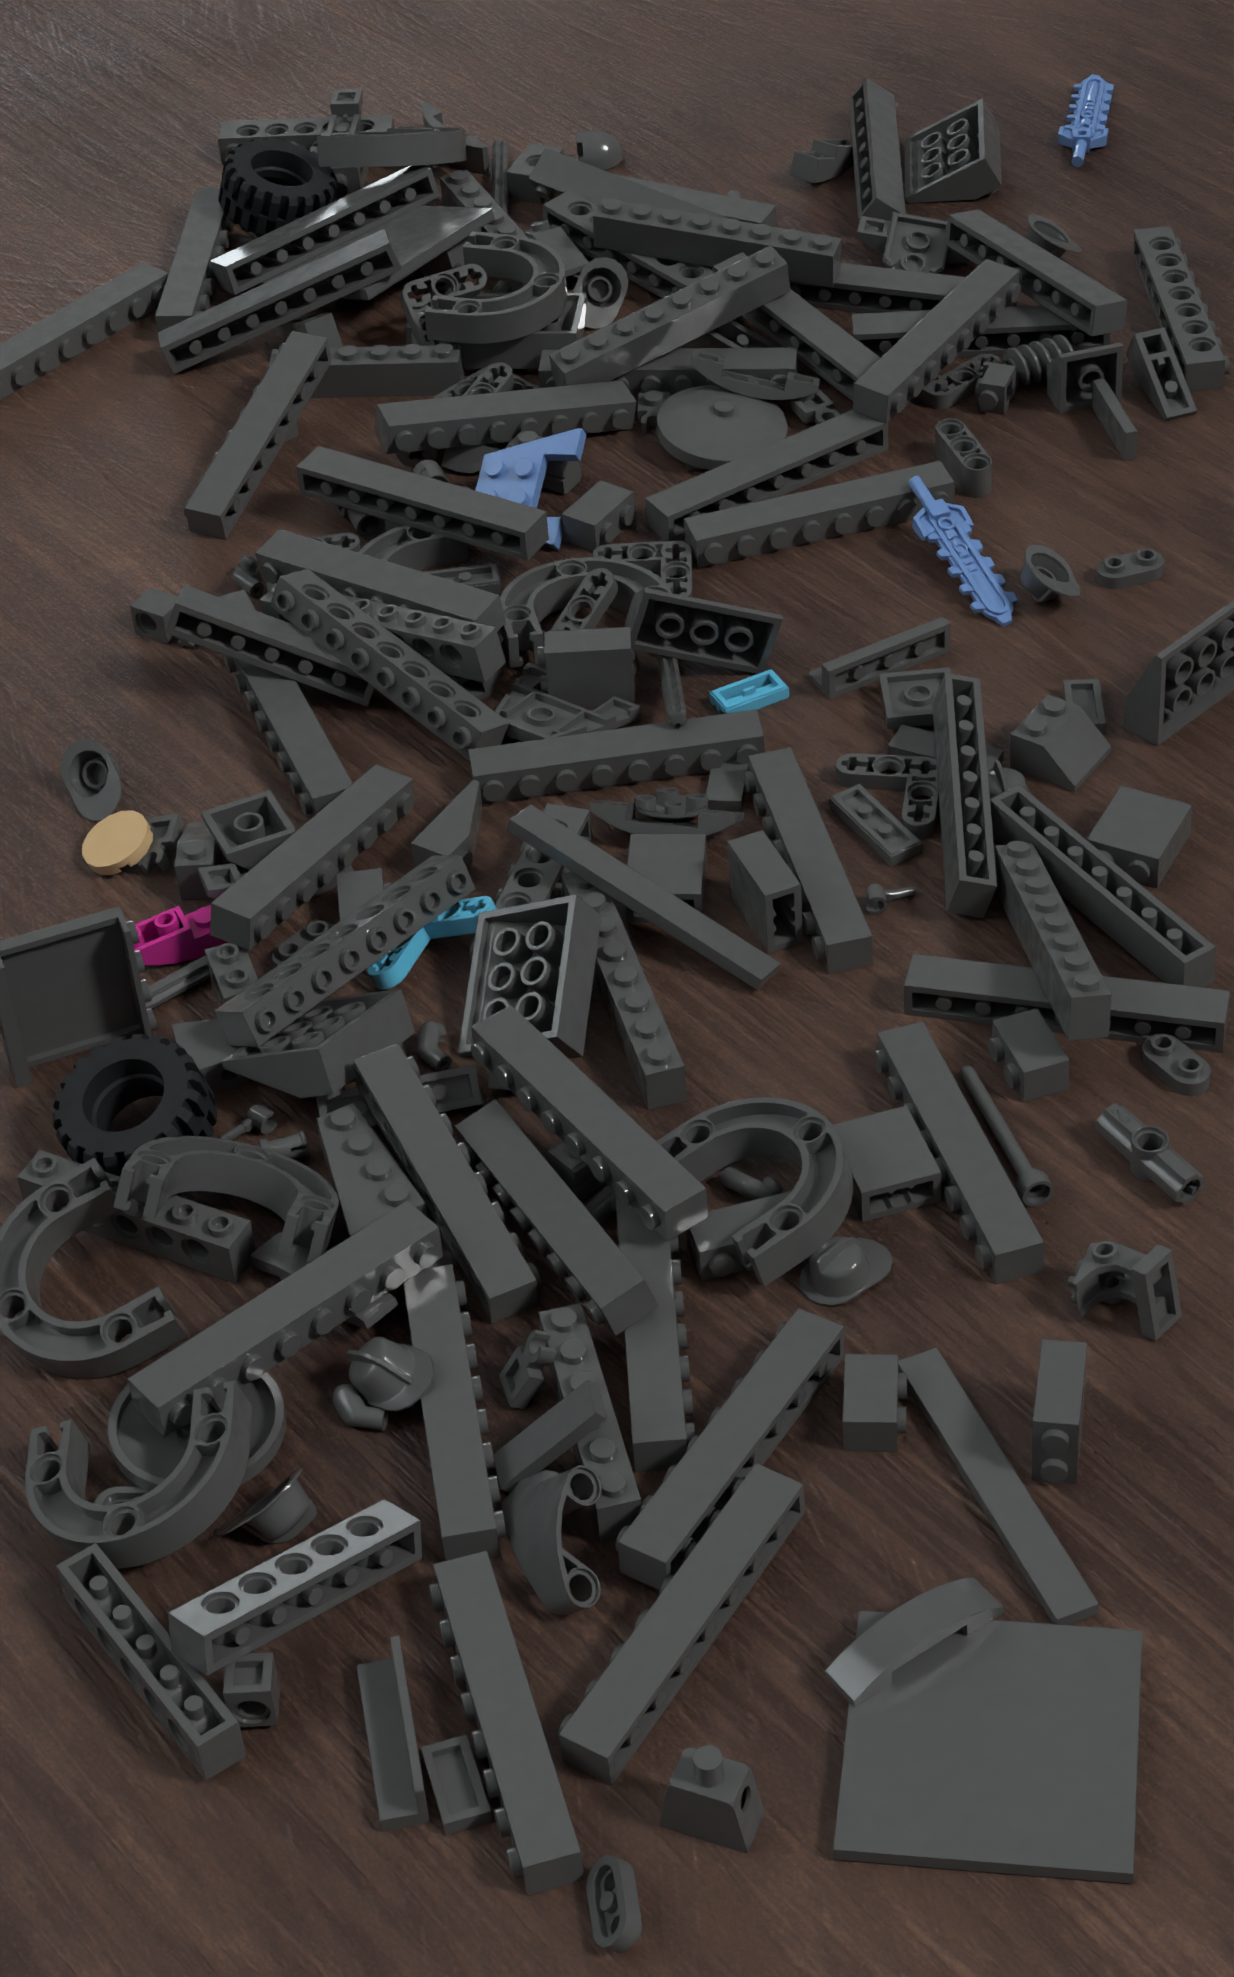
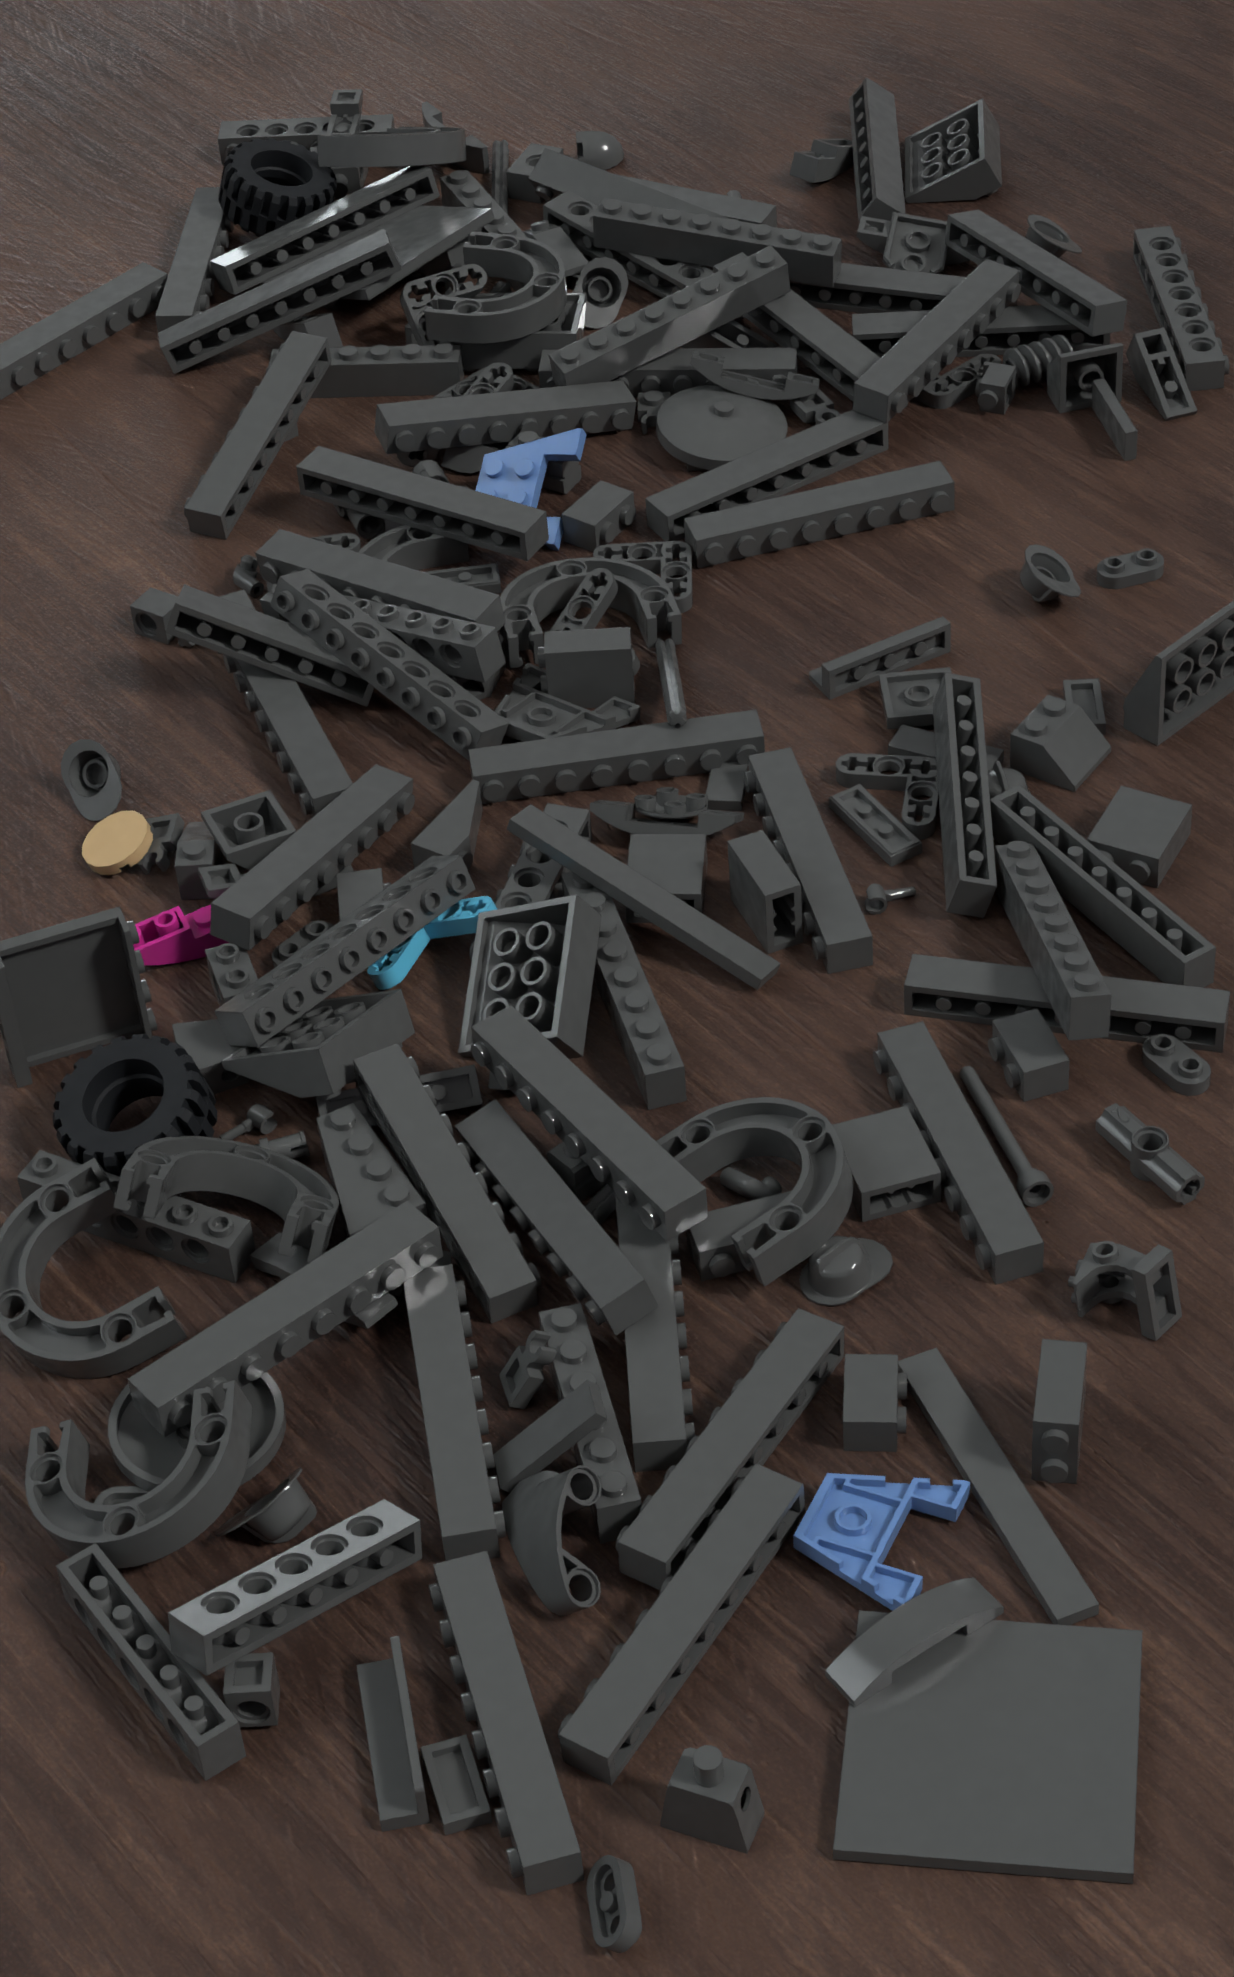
(178, 982): dark grey axle -> none
(354, 1412): dark grey arm -> none
(390, 1373): dark grey piece -> none
(427, 1046): dark grey arm -> none
(702, 630): dark grey slope -> none
(750, 693): medium azure tile -> none
(857, 1521): none -> medium blue wing
(950, 529): medium blue bar -> none
(963, 457): dark grey beam -> none
(1089, 118): medium blue bar -> none

